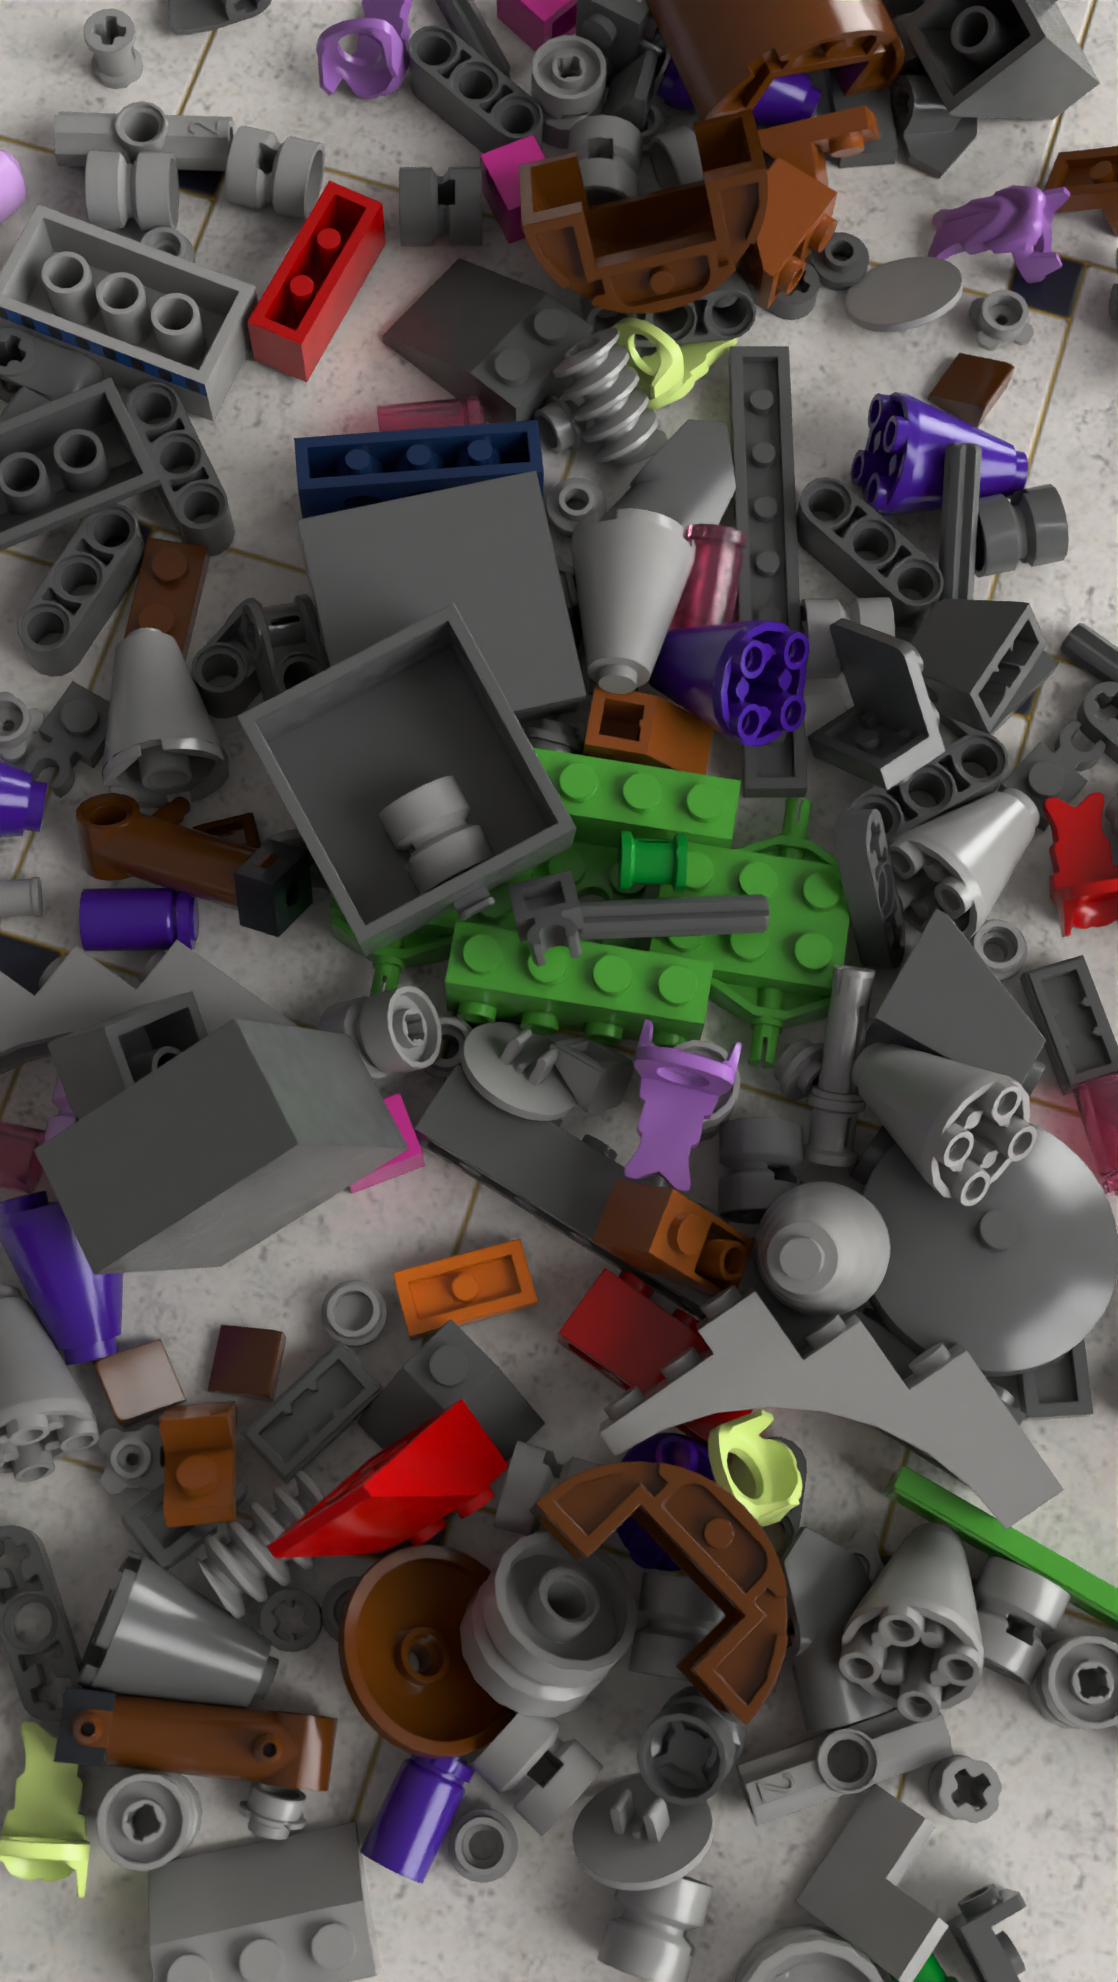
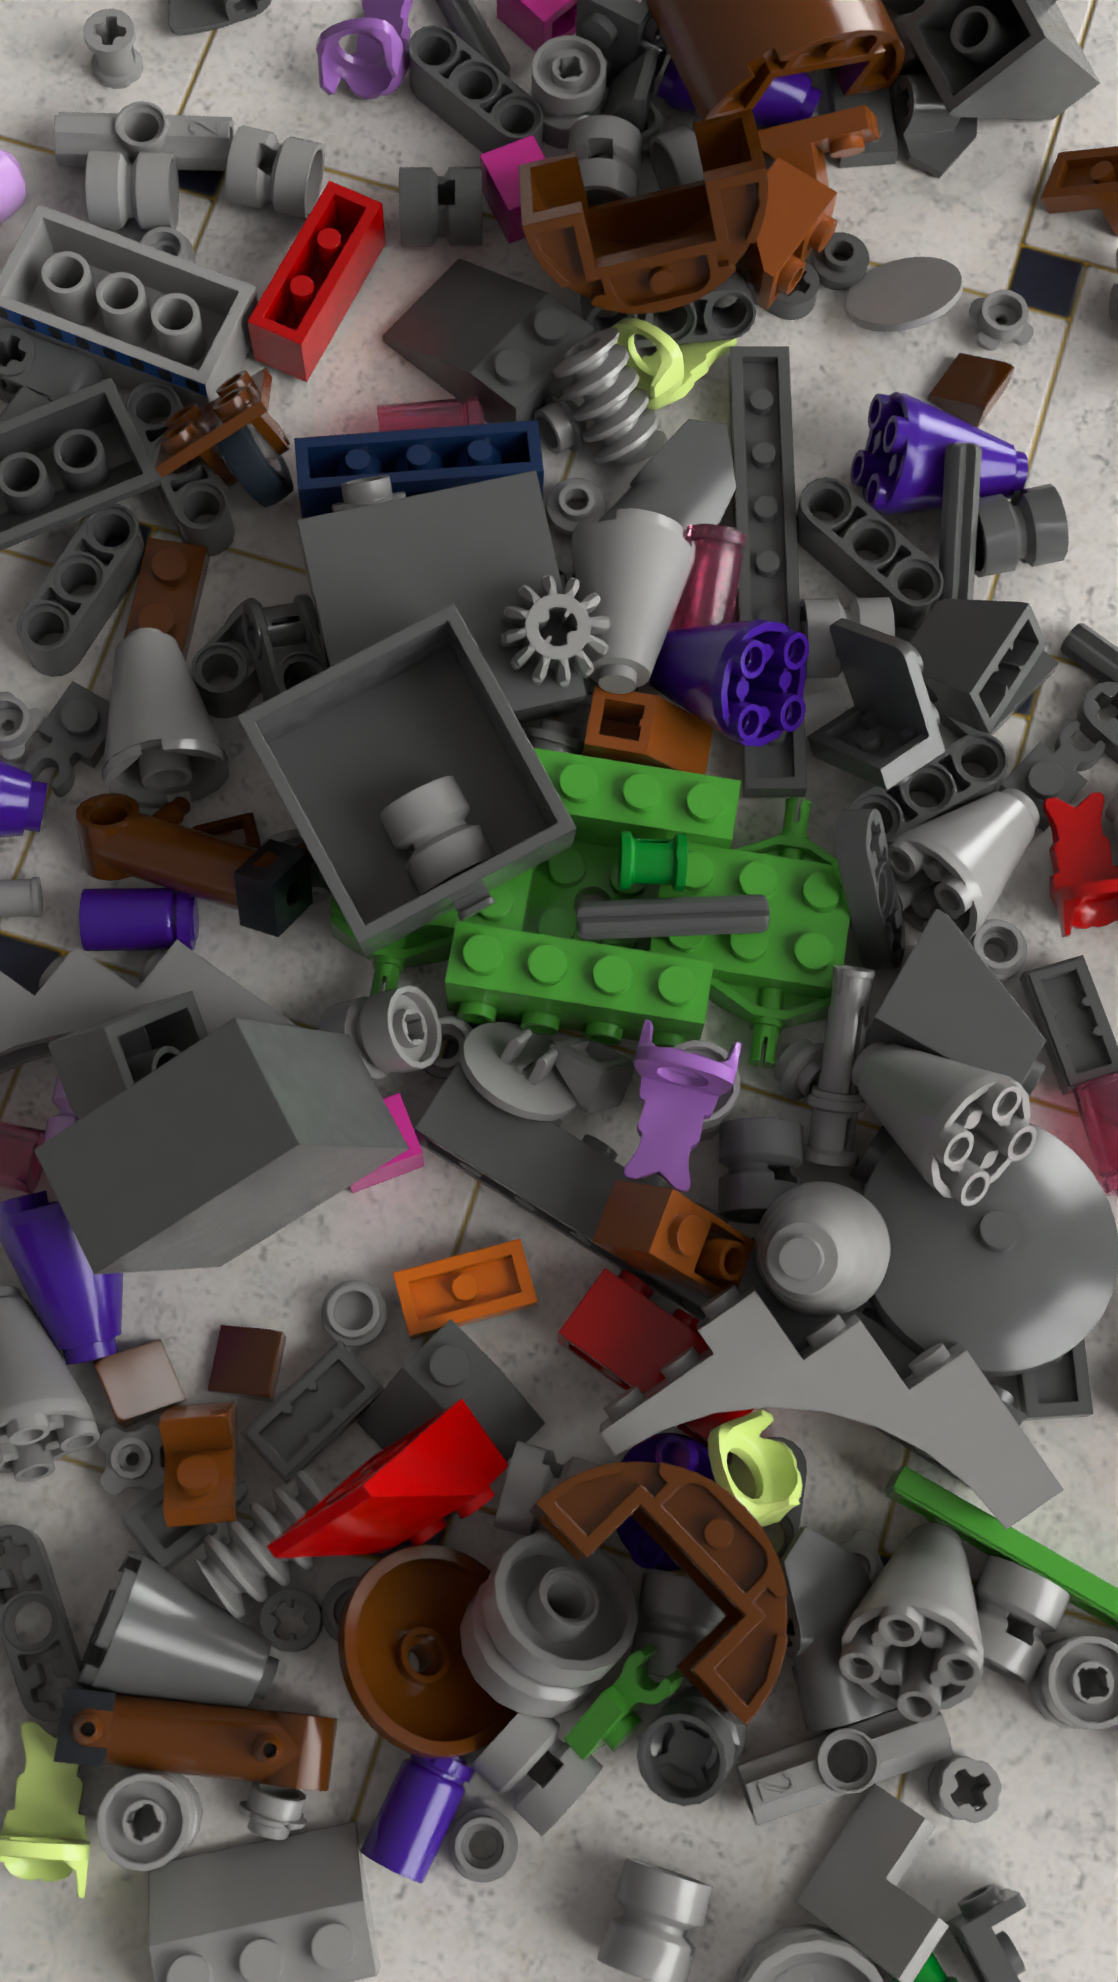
(233, 438): none -> reddish brown plate
(366, 492): none -> light grey plate
(533, 621): none -> light grey gear
(547, 914): dark grey plate -> none
(613, 1714): none -> bright green plate
(638, 1839): light grey piece -> none
(1004, 223): medium lavender hair -> none

